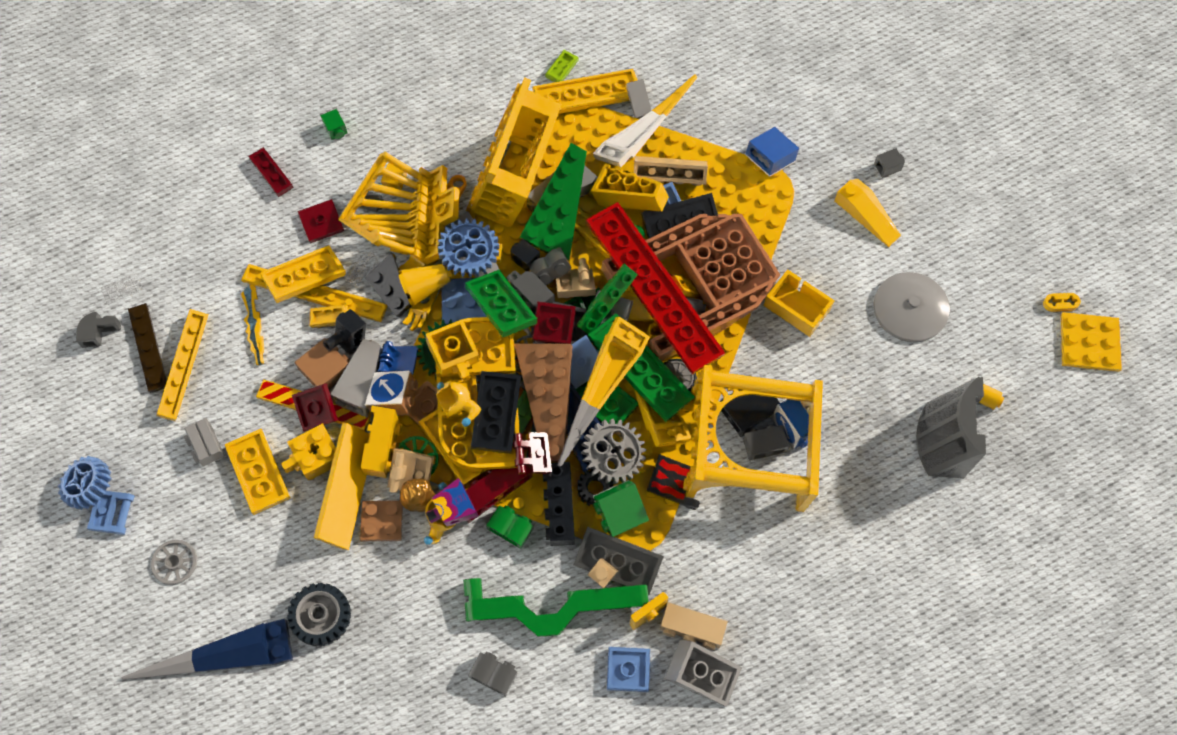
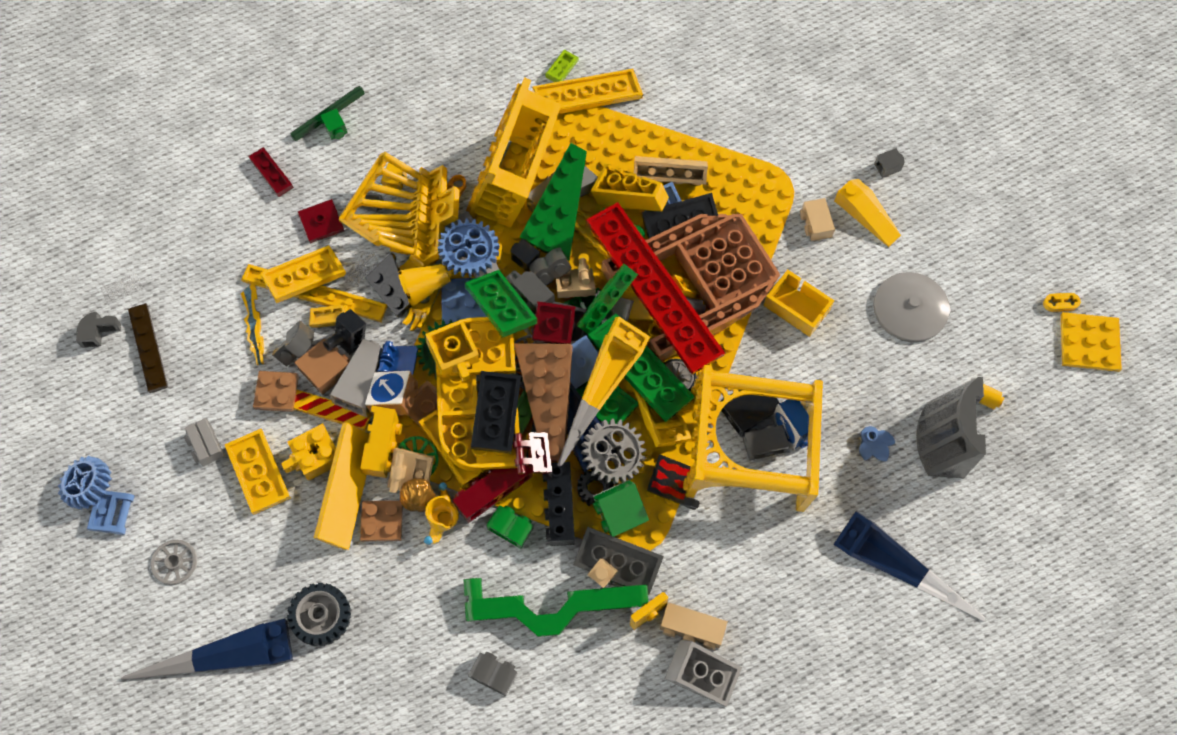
(182, 365): yellow plate -> none
(275, 391): none -> medium nougat plate
(296, 344): none -> dark grey brick
(314, 407): dark red plate -> none
(316, 121): none -> dark green axle
(452, 505): torso -> none
(455, 399): yellow piece -> none
(628, 669): medium blue plate -> none
(630, 140): white plate -> none
(638, 98): light grey tile -> none
(772, 151): blue piece -> none
(817, 219): none -> tan brick
(875, 547): none -> dark blue plate
(877, 446): none -> medium blue plate

